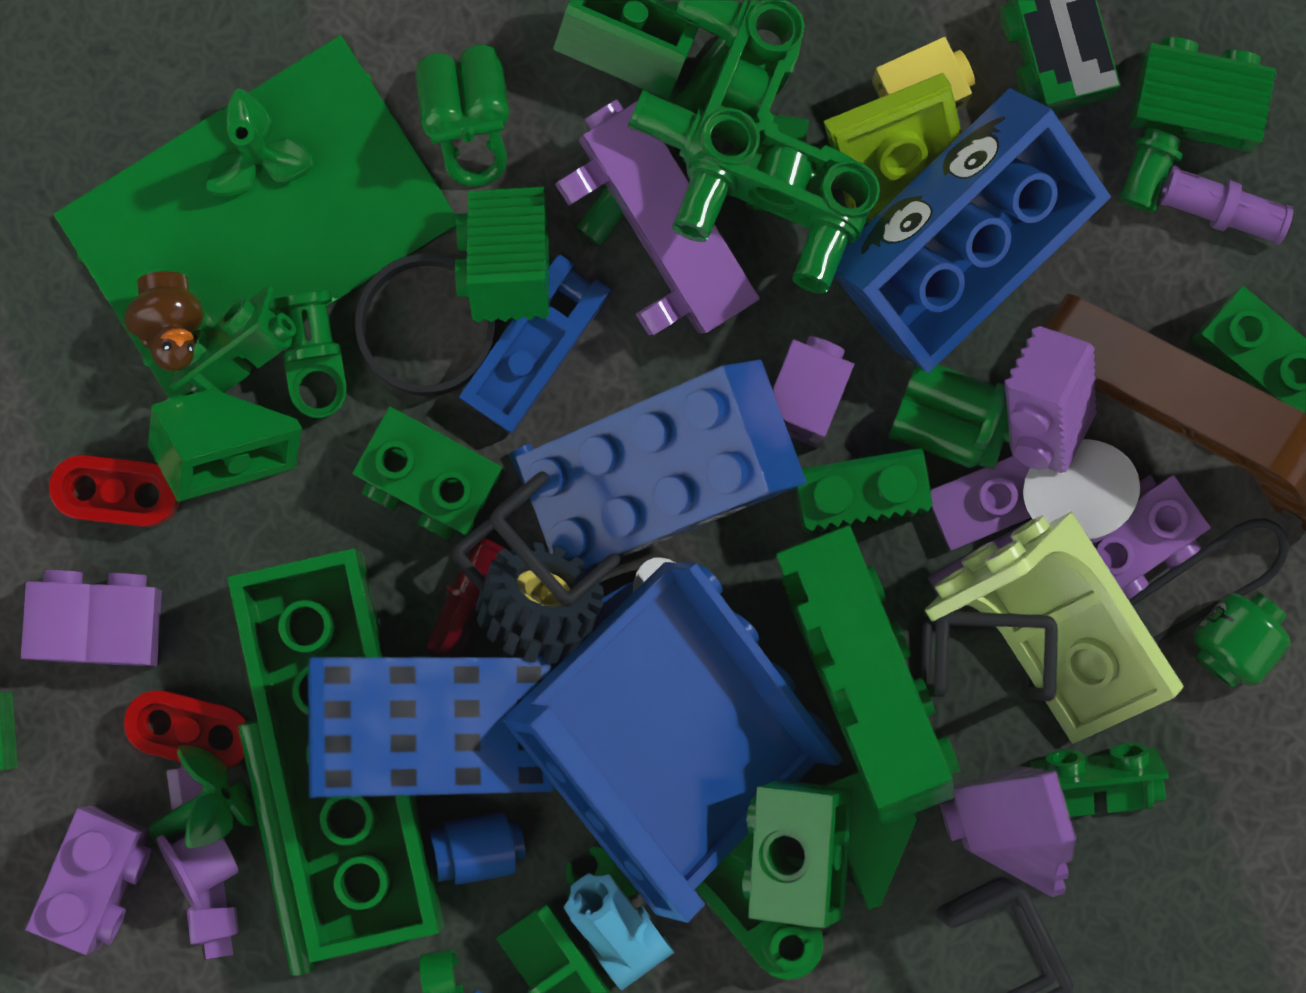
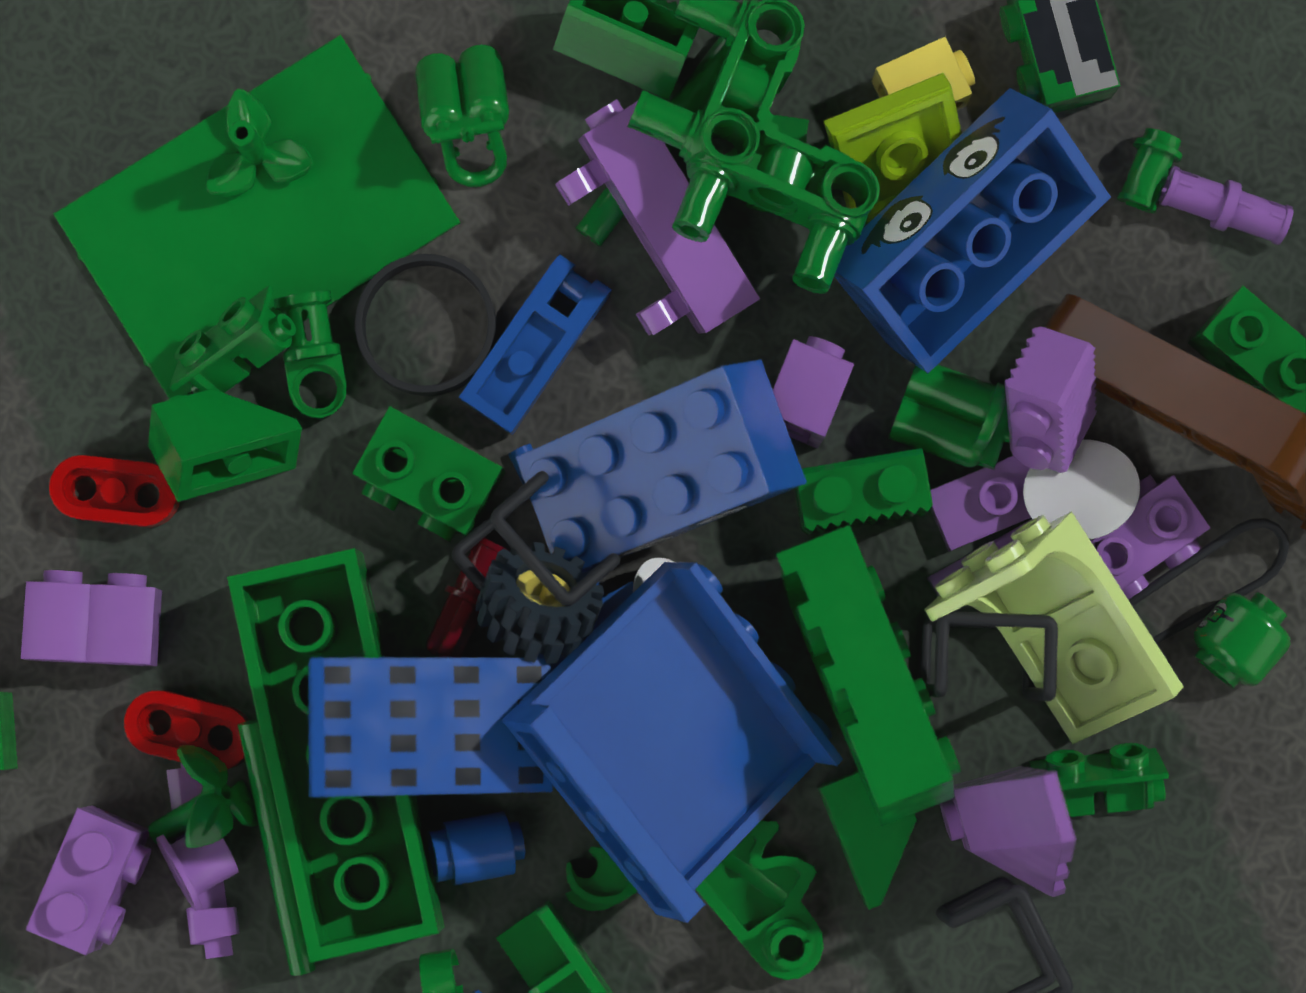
(165, 318): reddish brown animal -> none
(505, 254): green brick -> none
(616, 929): medium azure piece -> none
(821, 823): green brick -> none
(1203, 94): green brick -> none

